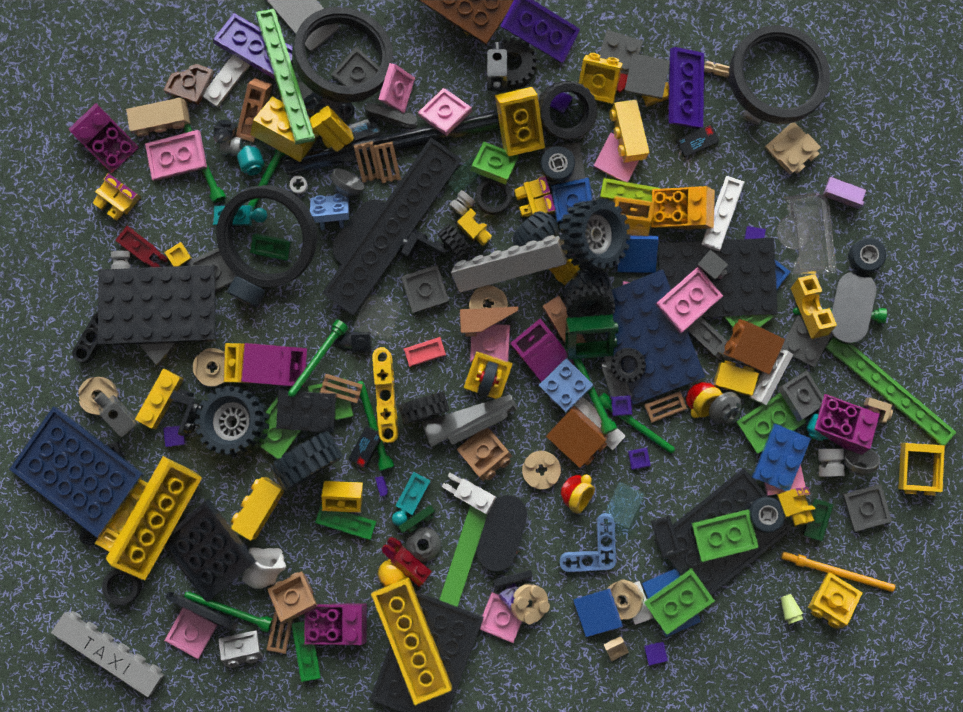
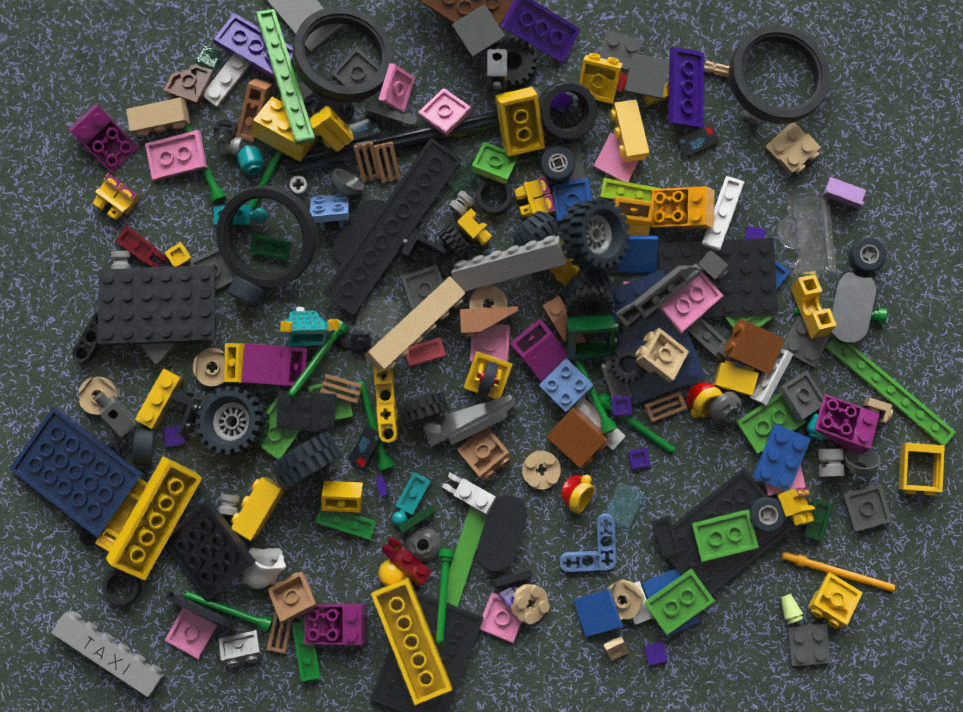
(143, 445): none -> black wheel
(208, 57): none -> clear green plate
(229, 504): none -> light grey wheel
(307, 328): none -> teal torso
(415, 324): none -> tan brick
(446, 557): none -> green piece
(478, 31): none -> dark grey tile
(658, 293): none -> dark grey wedge
(661, 354): none -> tan plate
(808, 644): none -> dark grey plate

